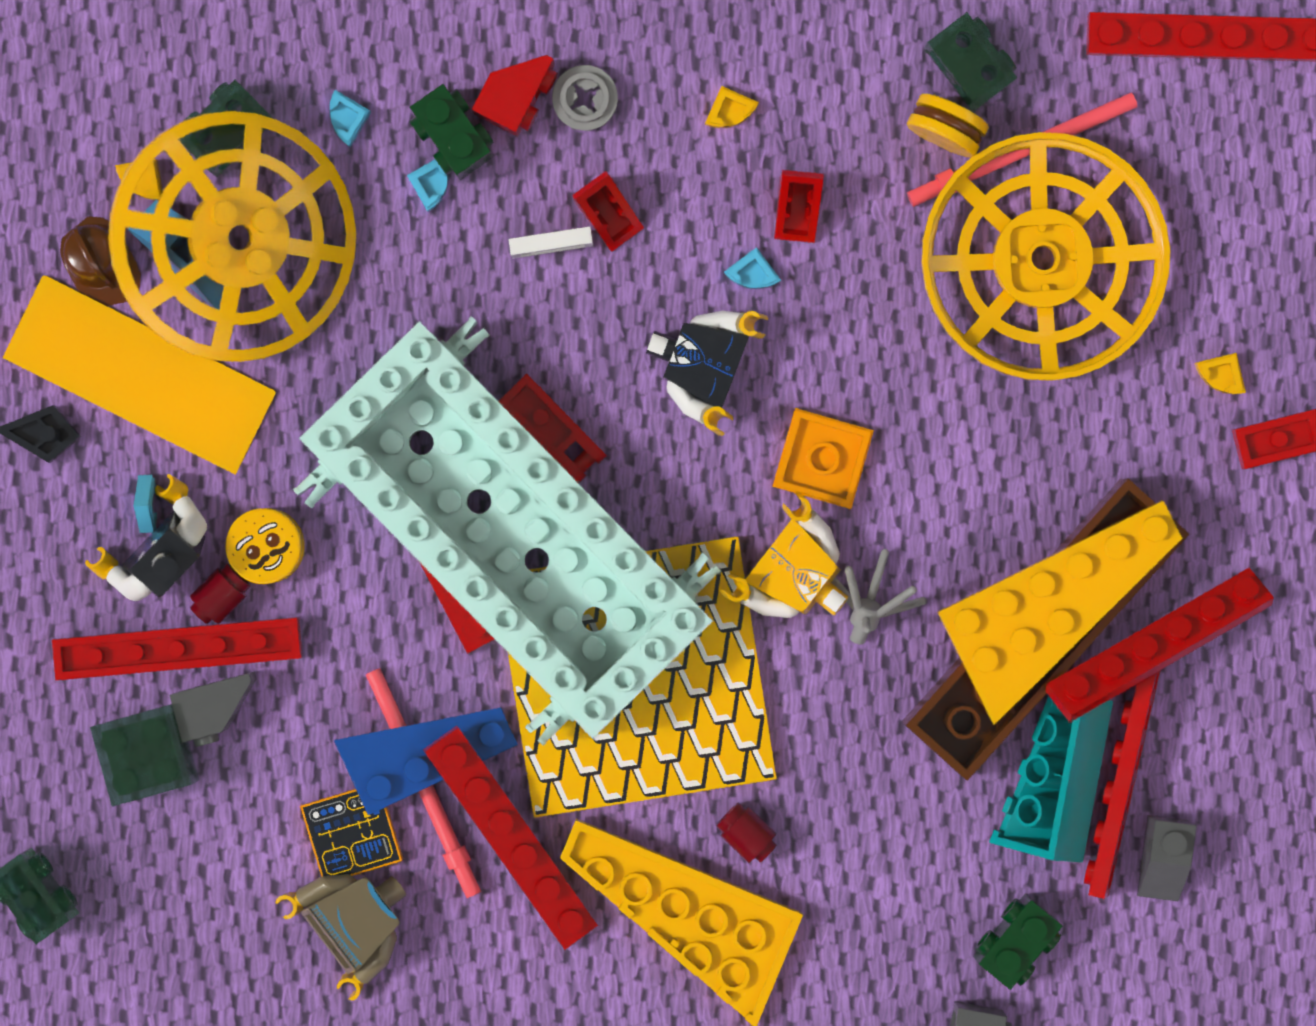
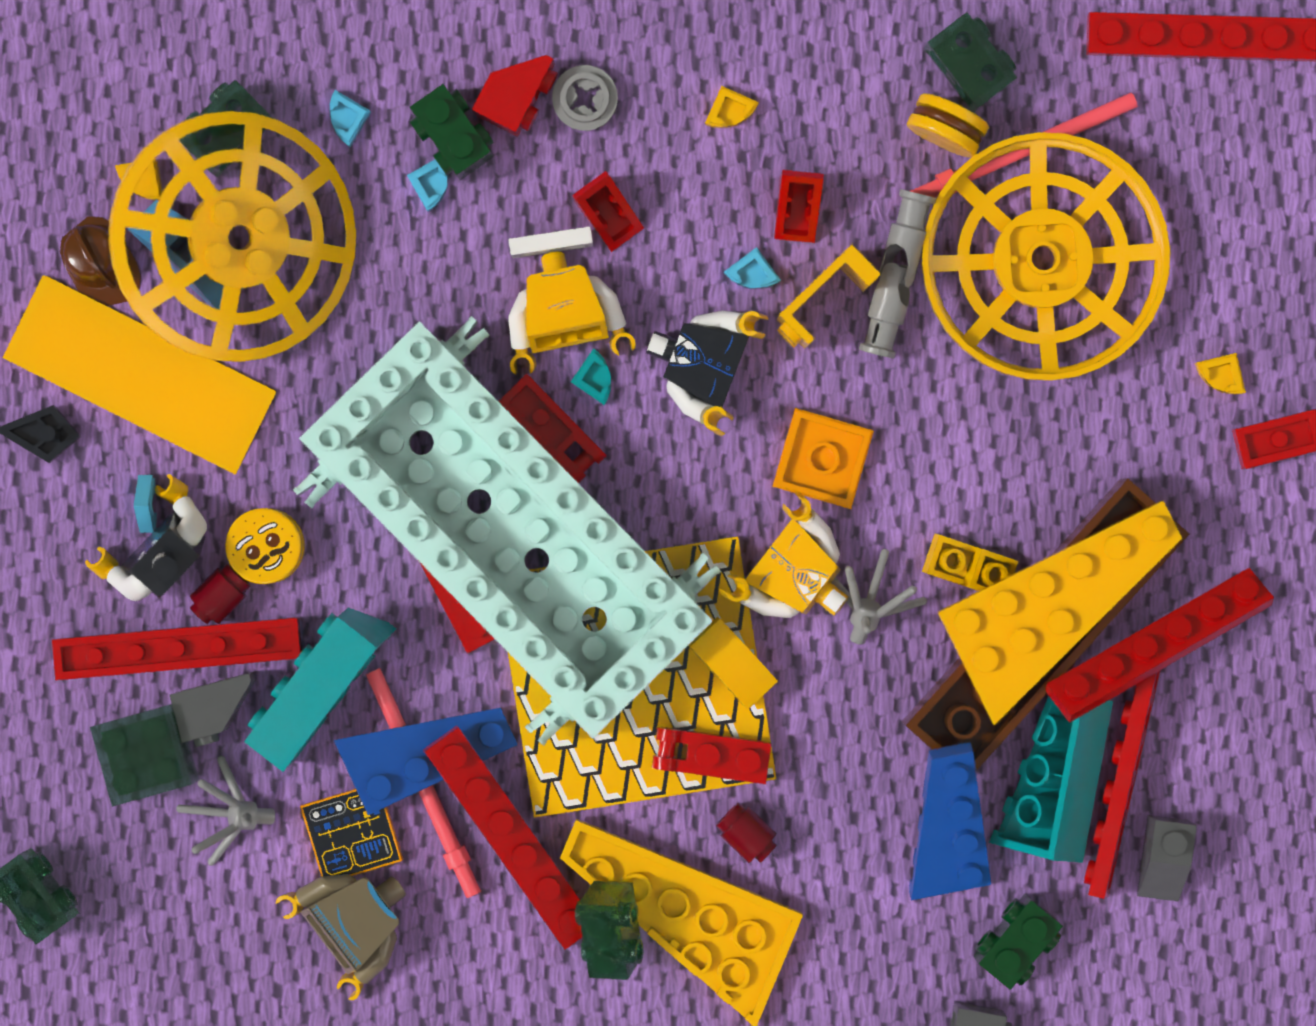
(240, 815): none -> light grey plant
(317, 685): none -> teal wedge
(563, 310): none -> yellow torso
(594, 377): none -> teal tile
(610, 930): none -> clear green brick
(713, 755): none -> red plate
(732, 663): none -> yellow slope
(853, 265): none -> yellow panel
(893, 290): none -> light grey piece
(951, 829): none -> blue wing
(966, 563): none -> yellow slope

